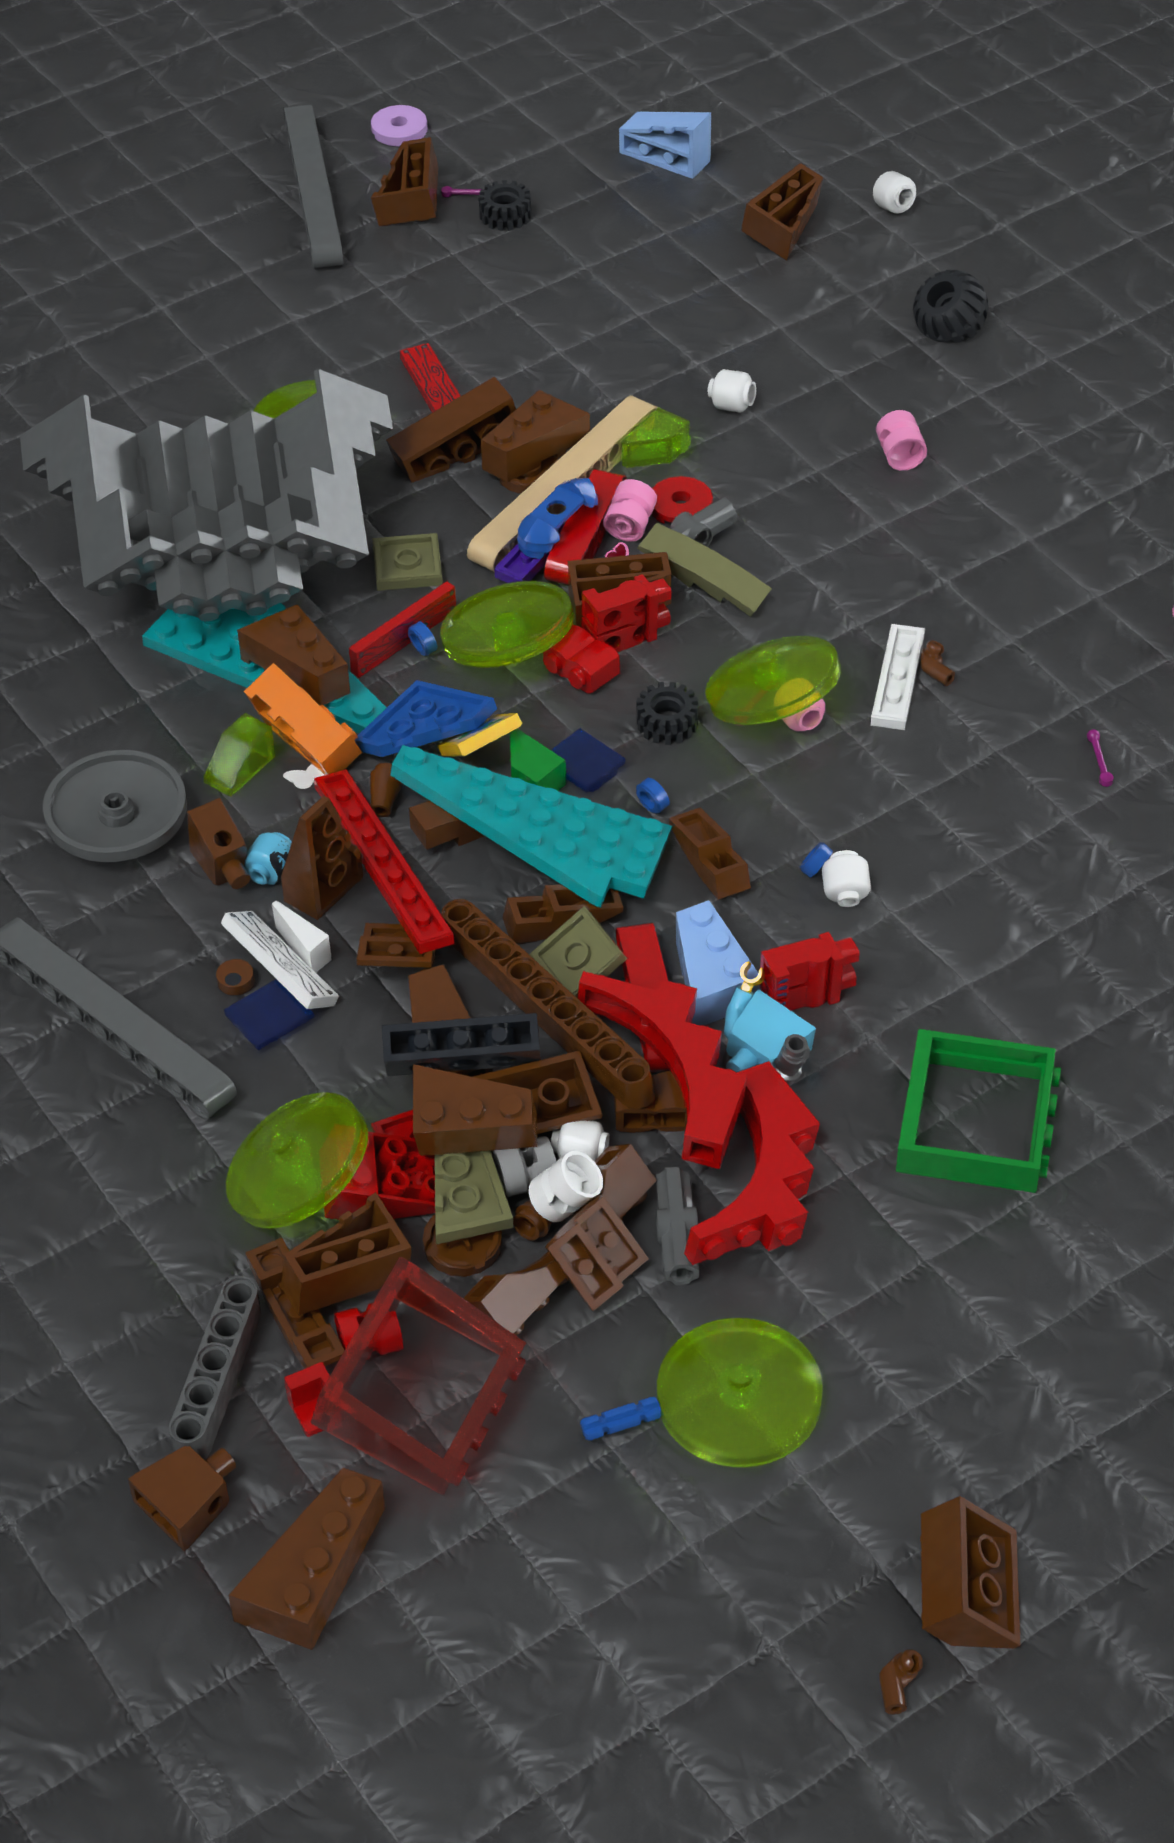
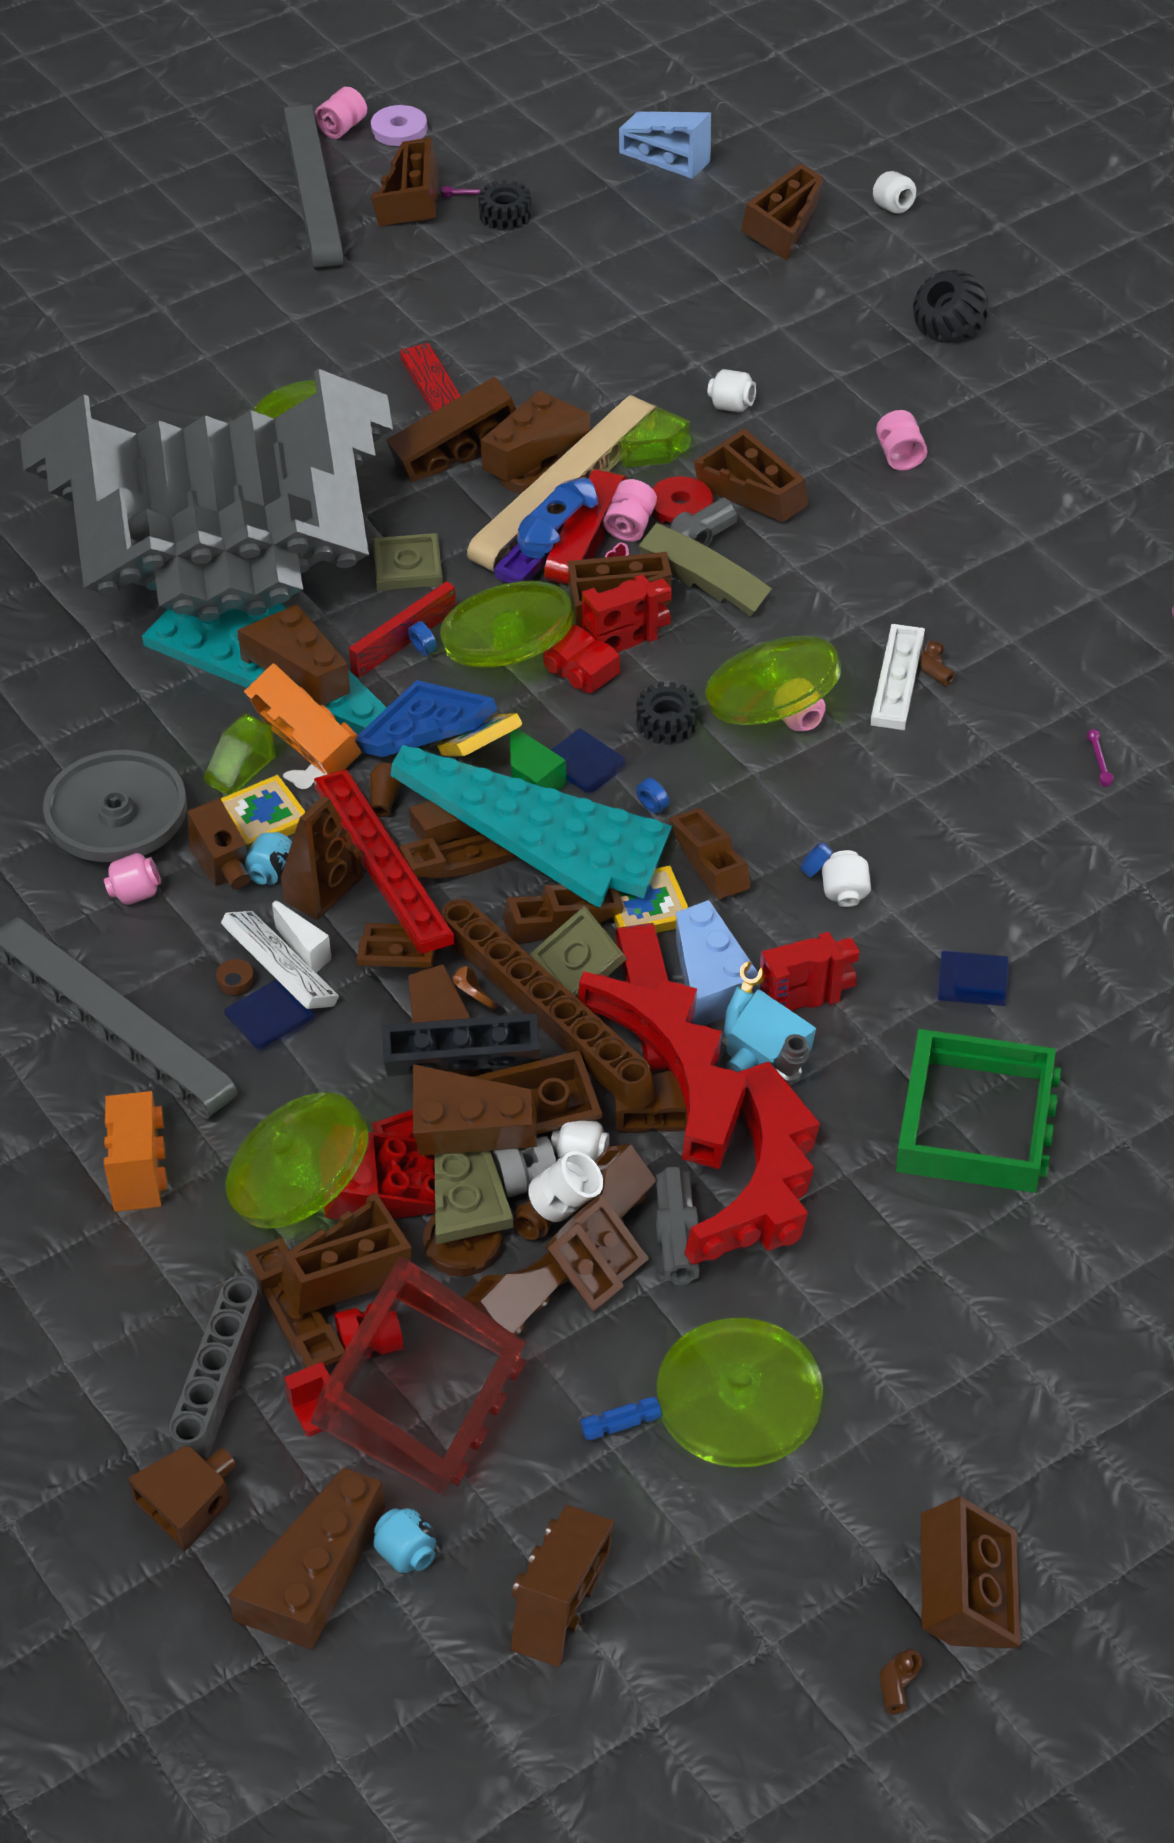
(132, 879): none -> bright pink head
(134, 1151): none -> orange wedge
(264, 809): none -> tile
(340, 112): none -> bright pink wheel
(405, 1540): none -> medium azure head
(454, 858): none -> reddish brown slope
(467, 980): none -> dark orange piece
(557, 1582): none -> reddish brown wedge
(658, 905): none -> tile
(752, 477): none -> reddish brown wedge
(973, 978): none -> clear blue piece

